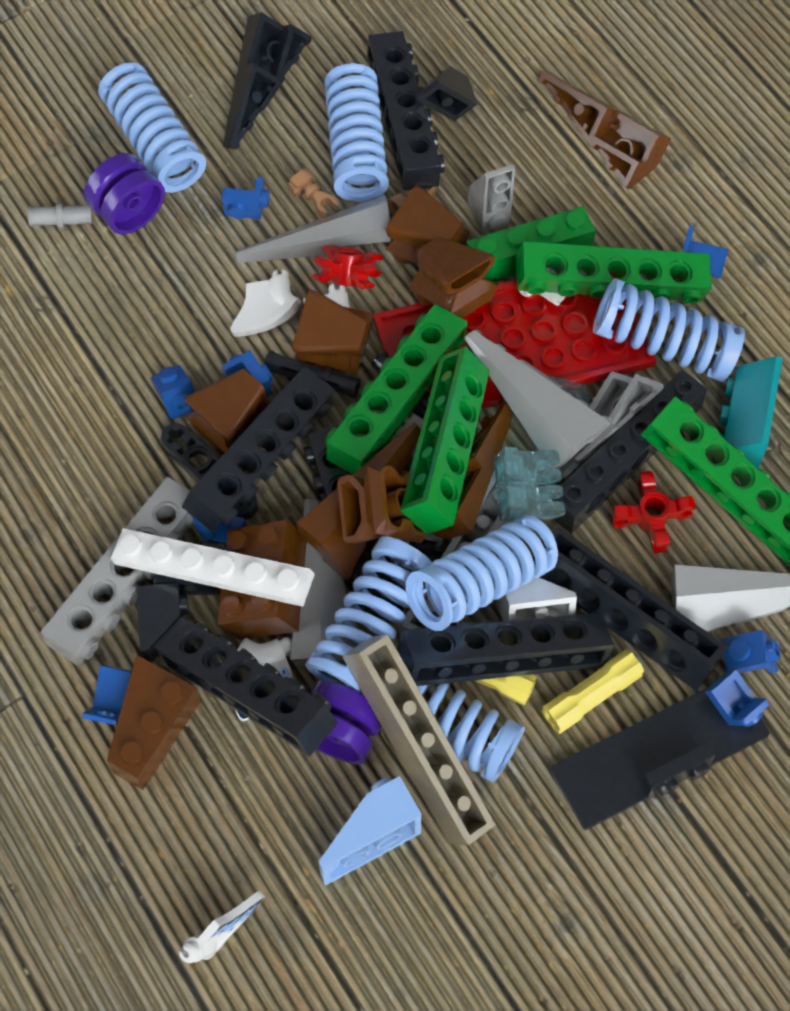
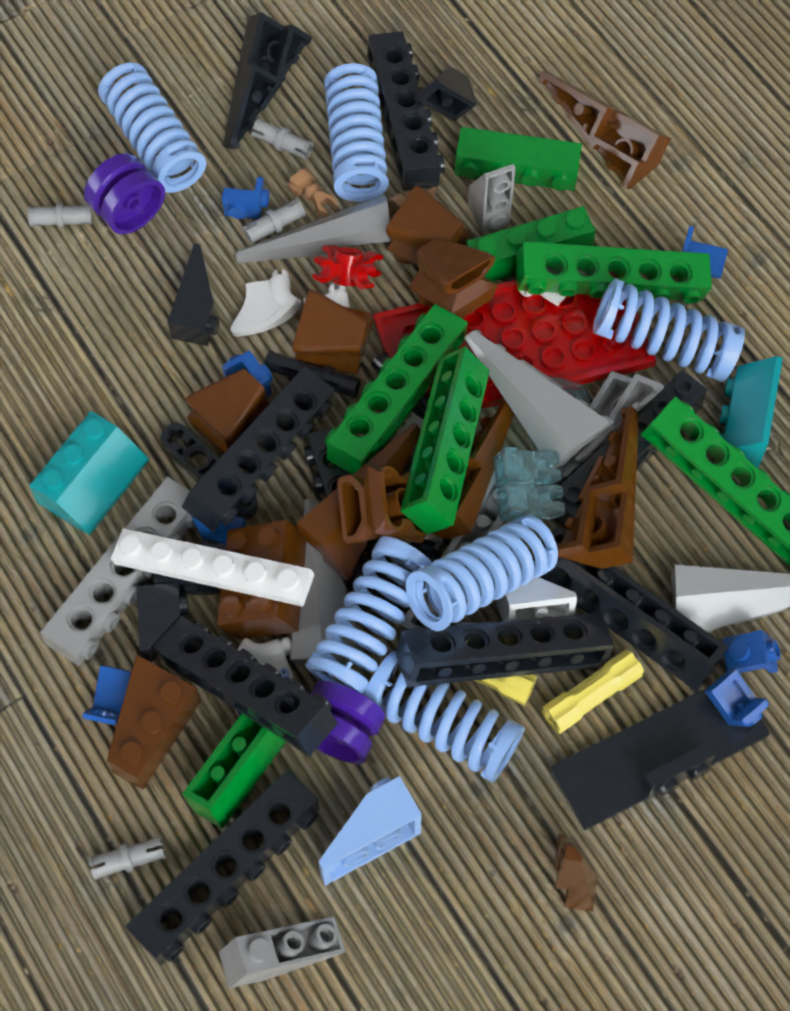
(88, 473): none -> teal slope
(127, 857): none -> light grey pin
(172, 387): blue bracket -> none
(193, 311): none -> black slope
(219, 931): white arm -> none
(232, 771): none -> green brick
(274, 221): none -> light grey pin
(280, 951): none -> light grey slope
(282, 139): none -> light grey pin
(283, 795): none -> black brick
(419, 740): dark tan brick -> none
(535, 159): none -> green brick
(574, 876): none -> reddish brown wedge
(604, 523): none -> reddish brown wedge
(651, 499): red pin -> none

